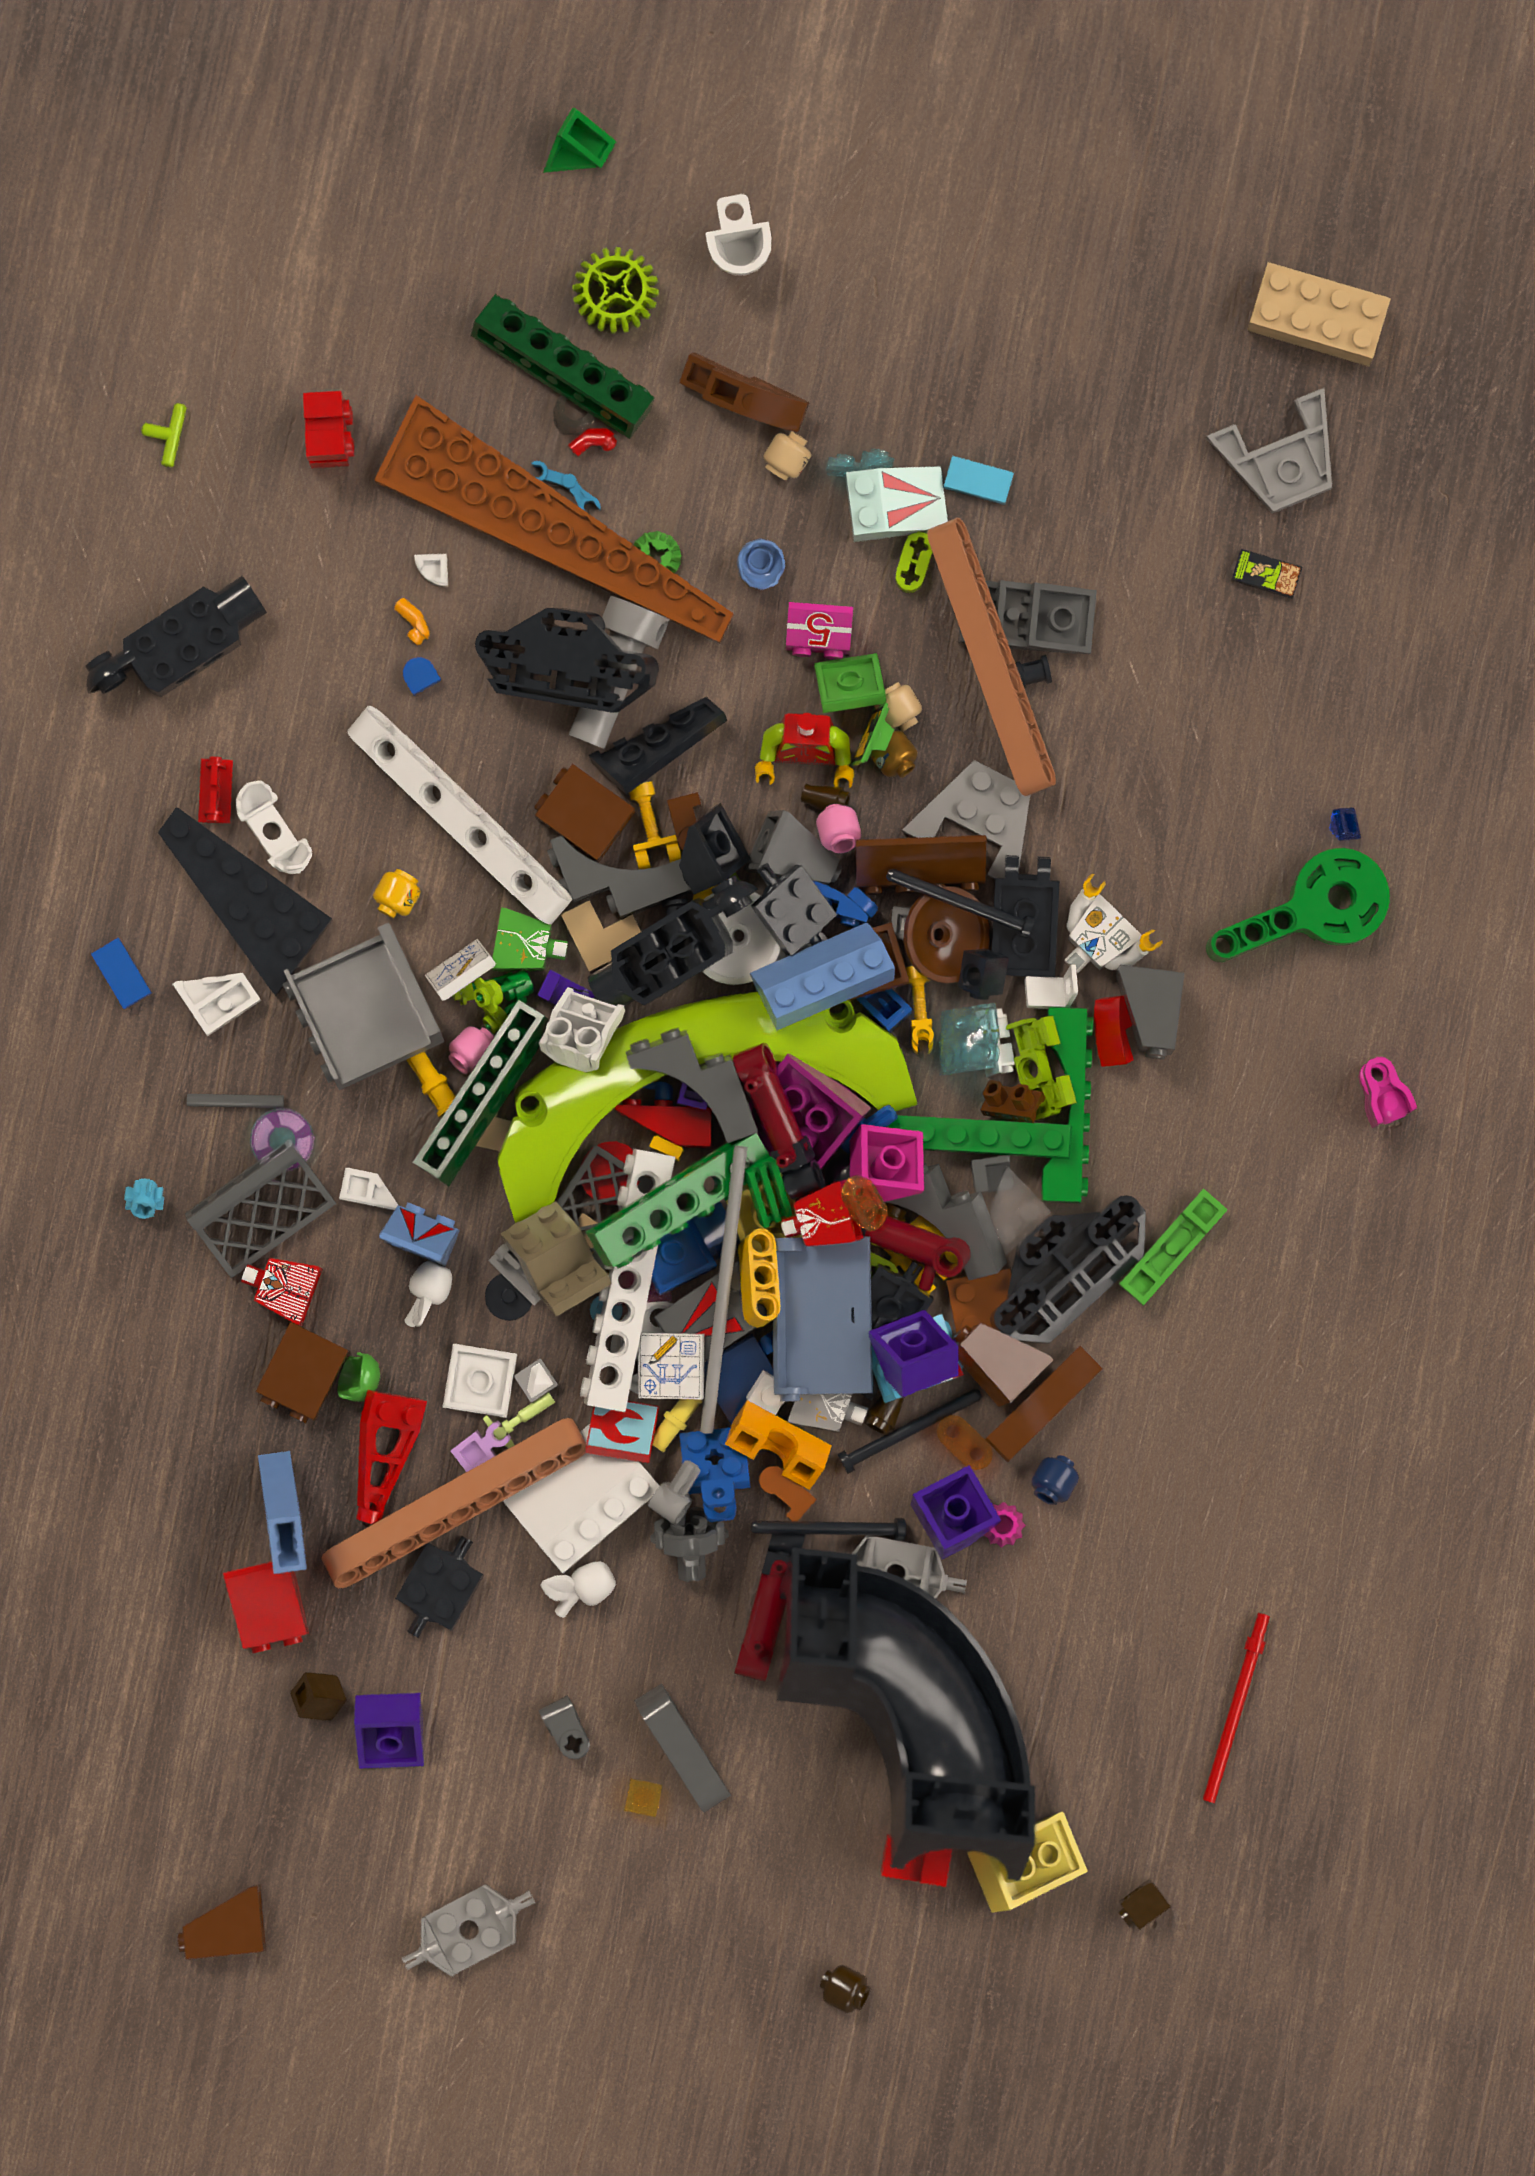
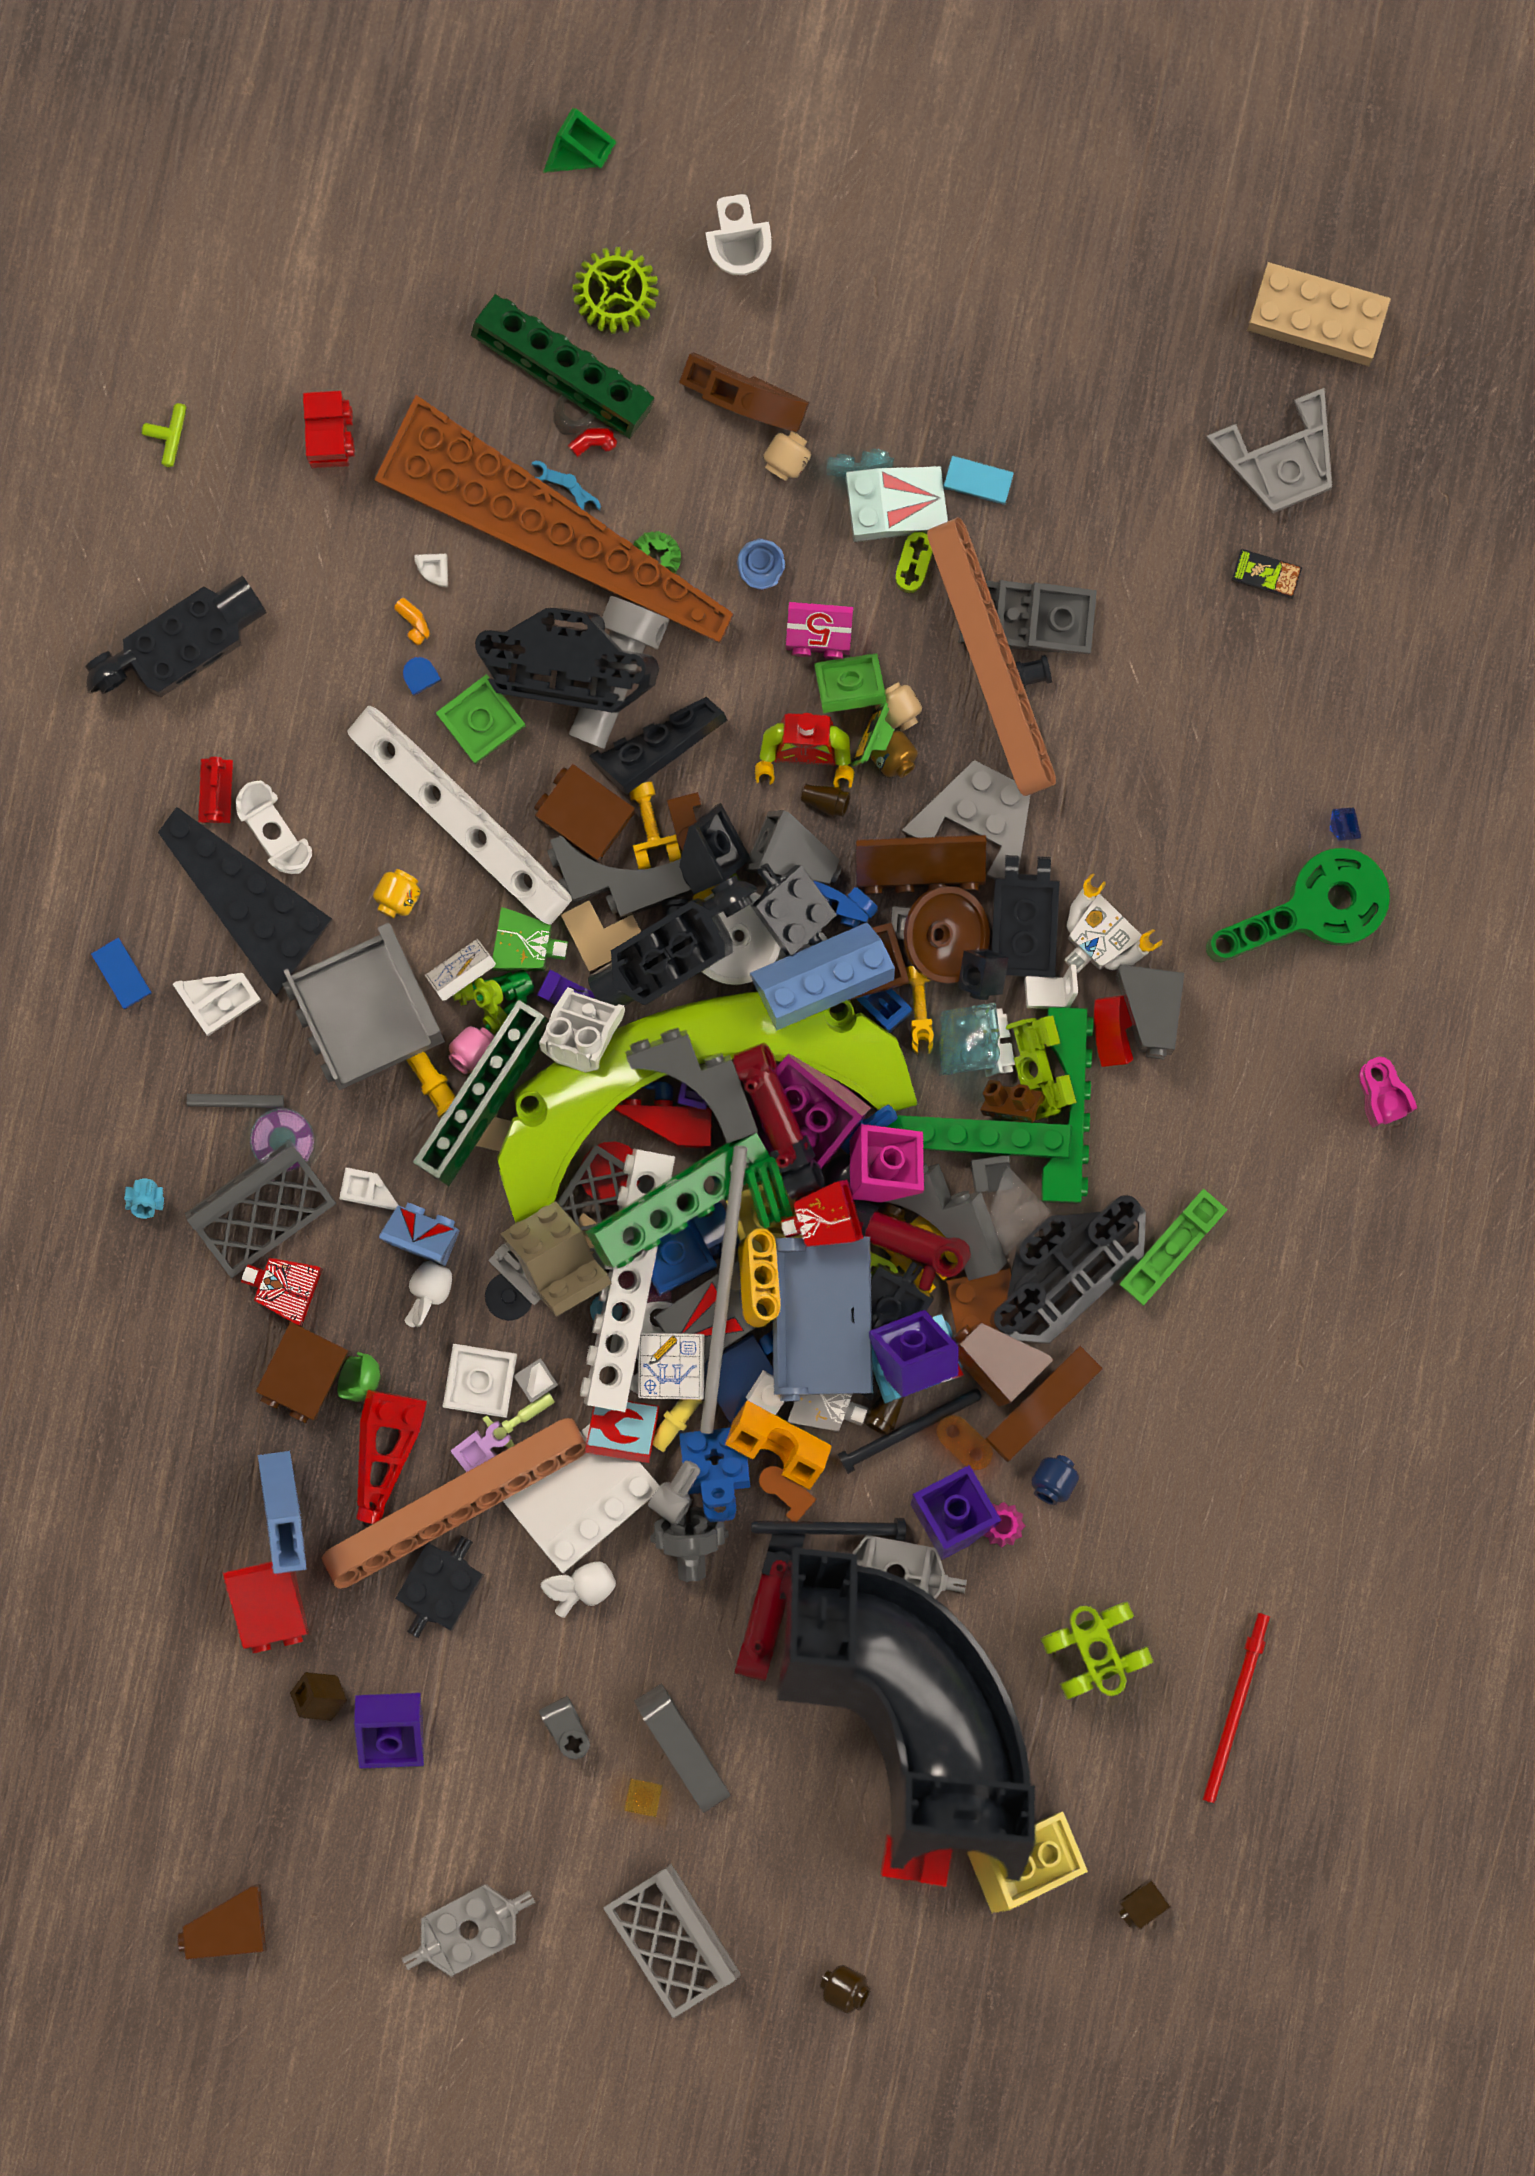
(480, 719): none -> bright green plate
(666, 1147): yellow tile -> none
(698, 1932): none -> light grey fence
(838, 828): bright pink head -> none
(864, 1202): clear orange plate -> none
(1023, 926): black bar -> none
(1110, 1663): none -> lime piece

